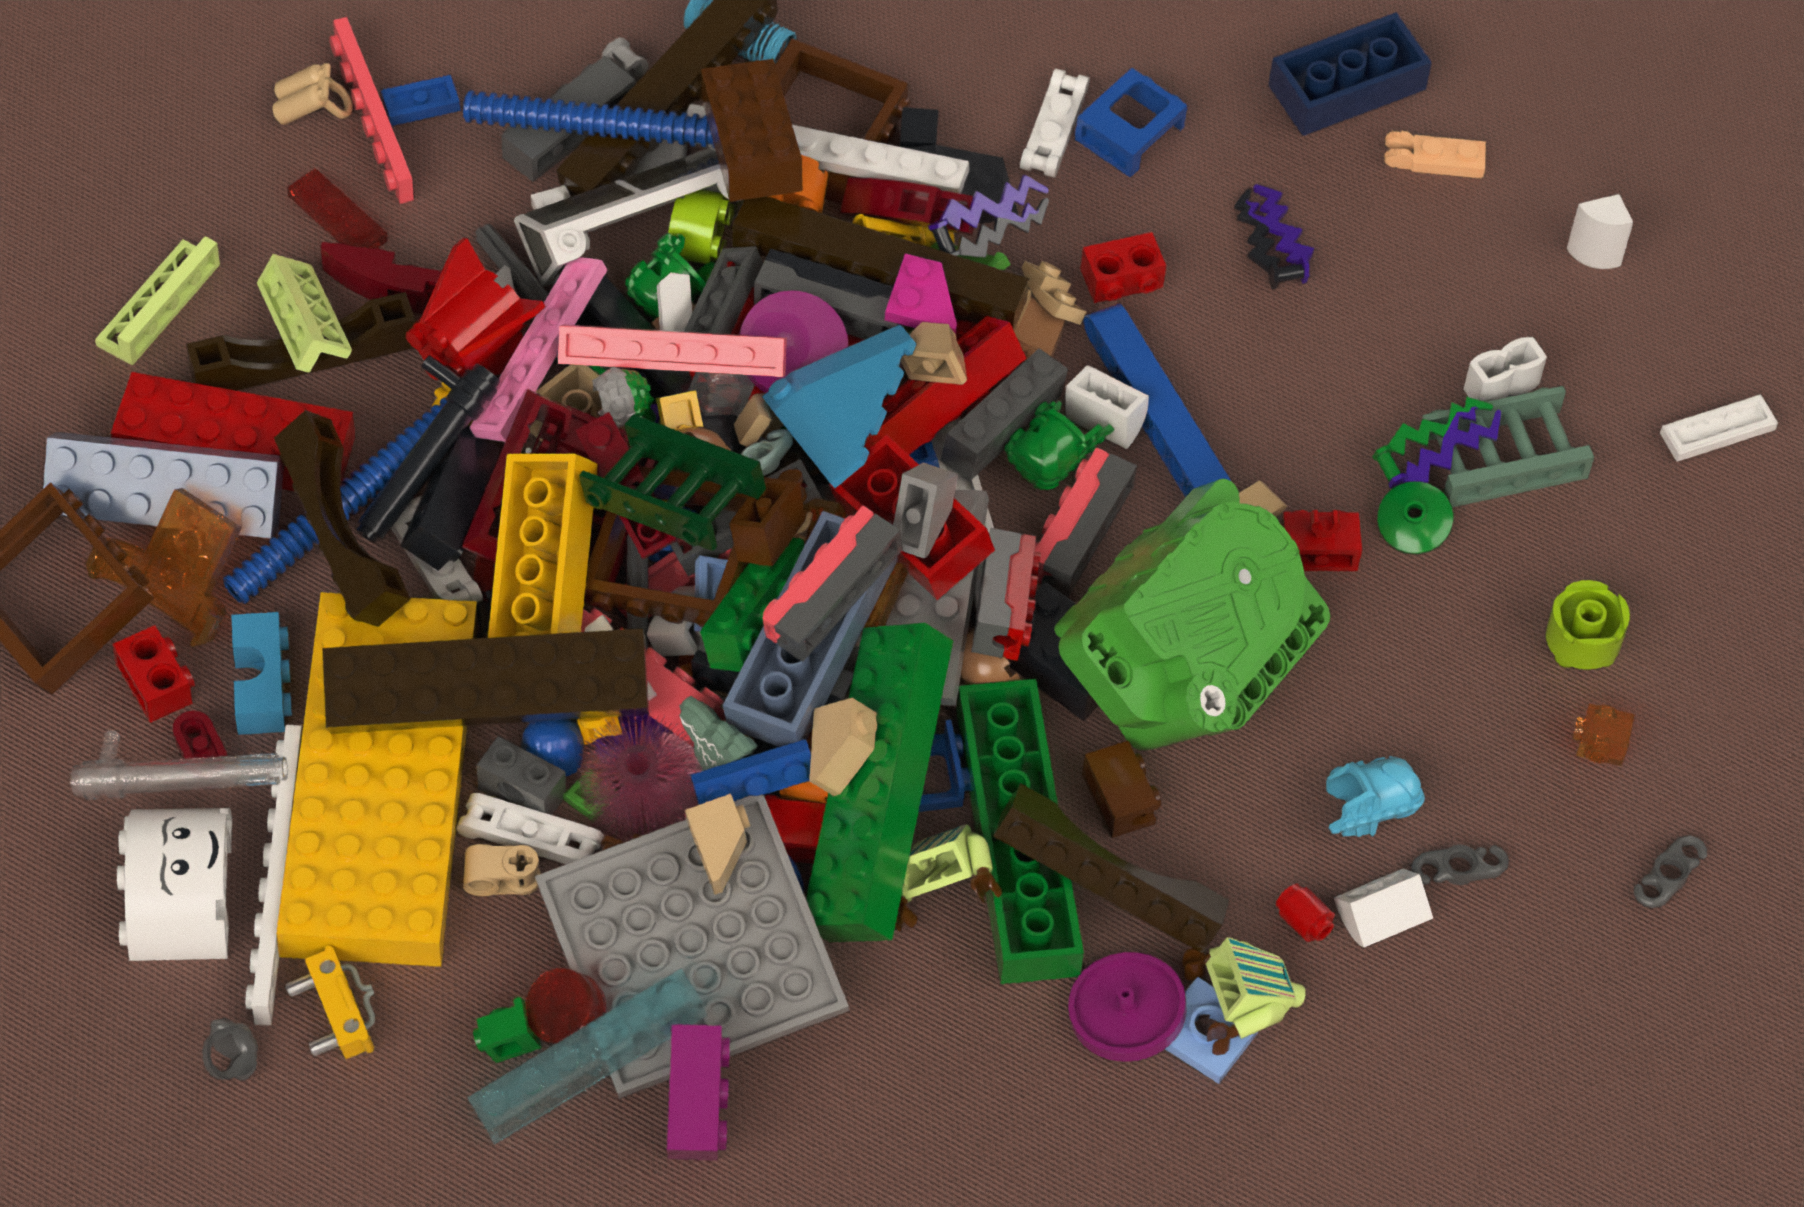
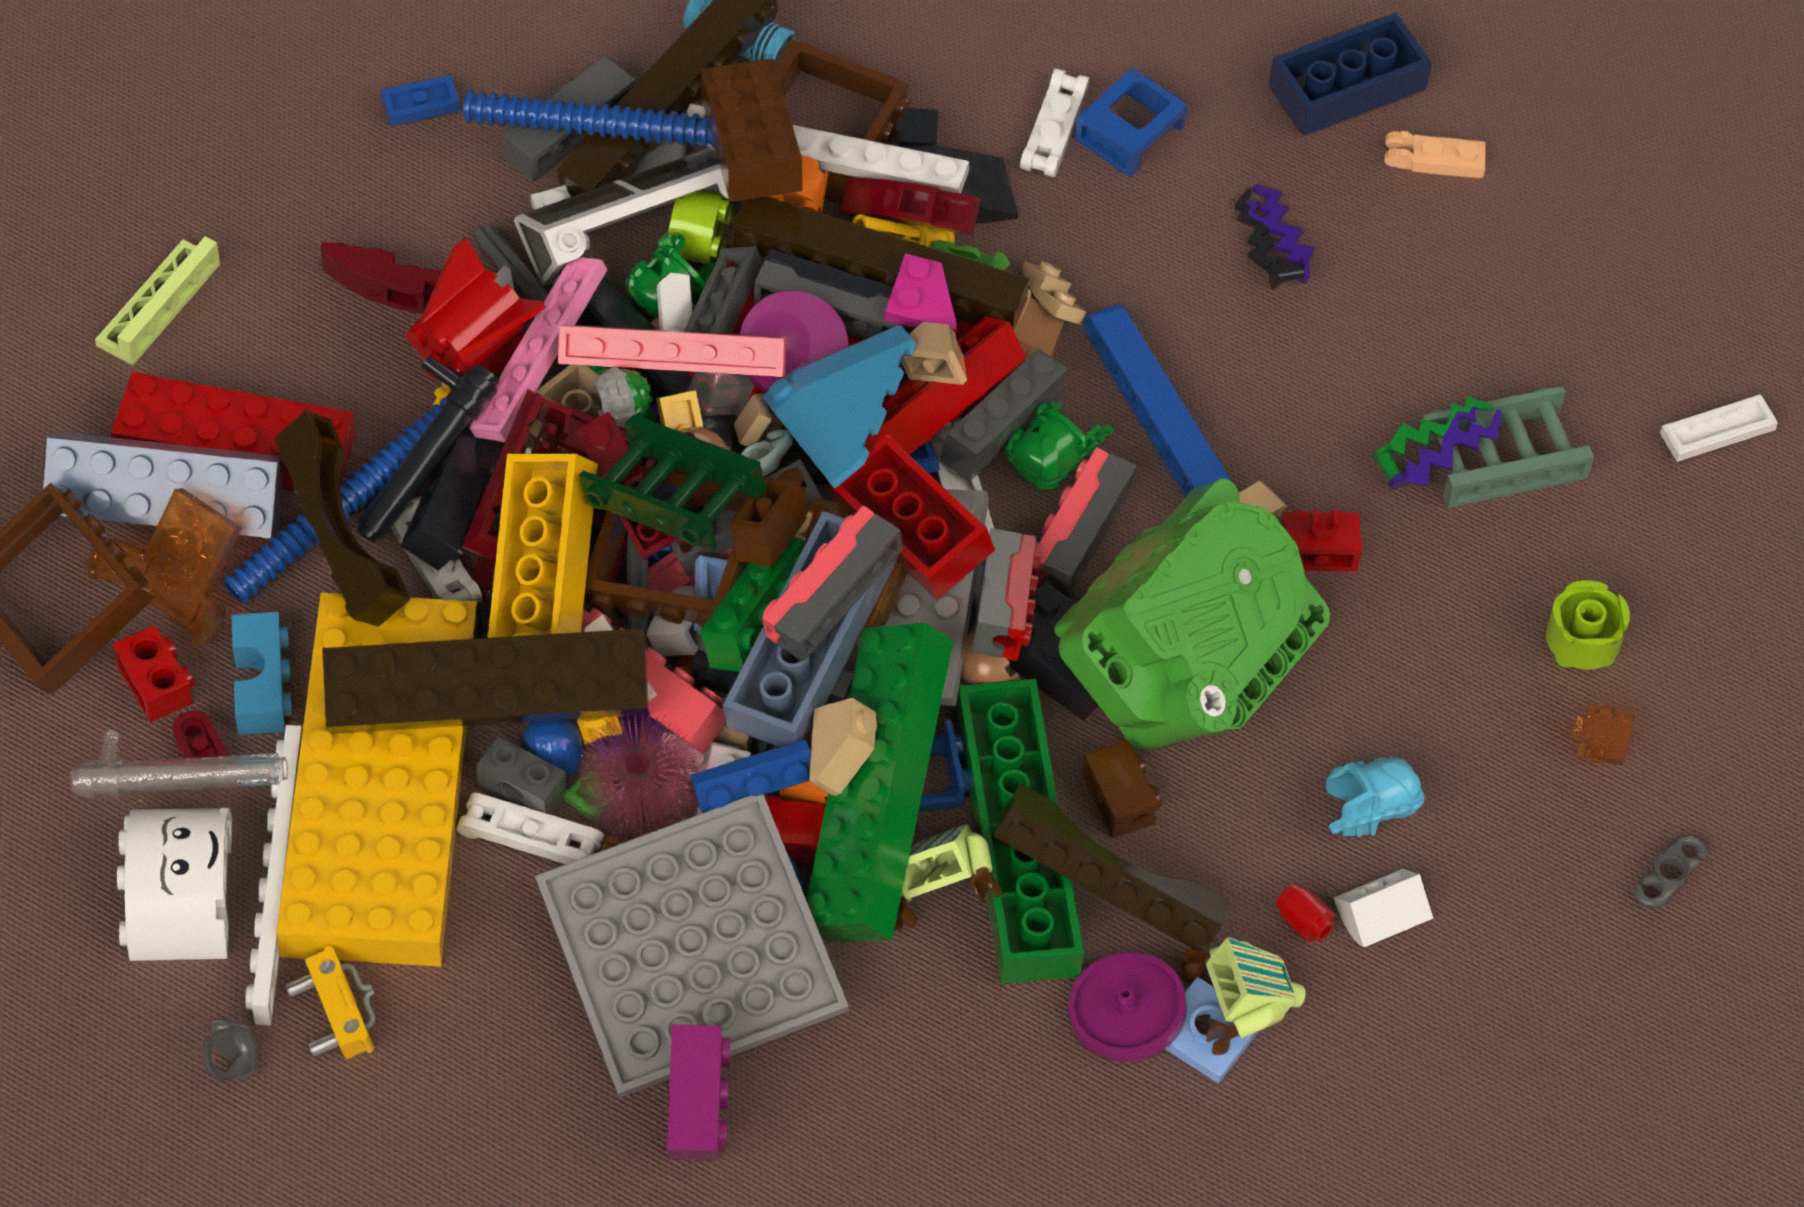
(242, 363): dark brown arch -> none
(301, 312): yellowish green fence -> none
(309, 92): tan piece -> none
(335, 211): clear red plate -> none
(375, 118): coral plate -> none
(497, 870): tan piece -> none
(506, 1033): green brick -> none
(563, 1003): clear red head -> none
(586, 1056): clear light blue brick -> none
(626, 58): light grey bush -> none
(713, 739): sand green rock -> none
(718, 837): tan slope -> none
(923, 506): light grey slope -> none
(1003, 216): piece -> none
(1102, 400): white brick -> none
(1123, 267): red brick -> none
(1420, 533): green dish -> none
(1478, 871): dark grey piece -> none
(1506, 371): white brick -> none
(1600, 232): white brick -> none

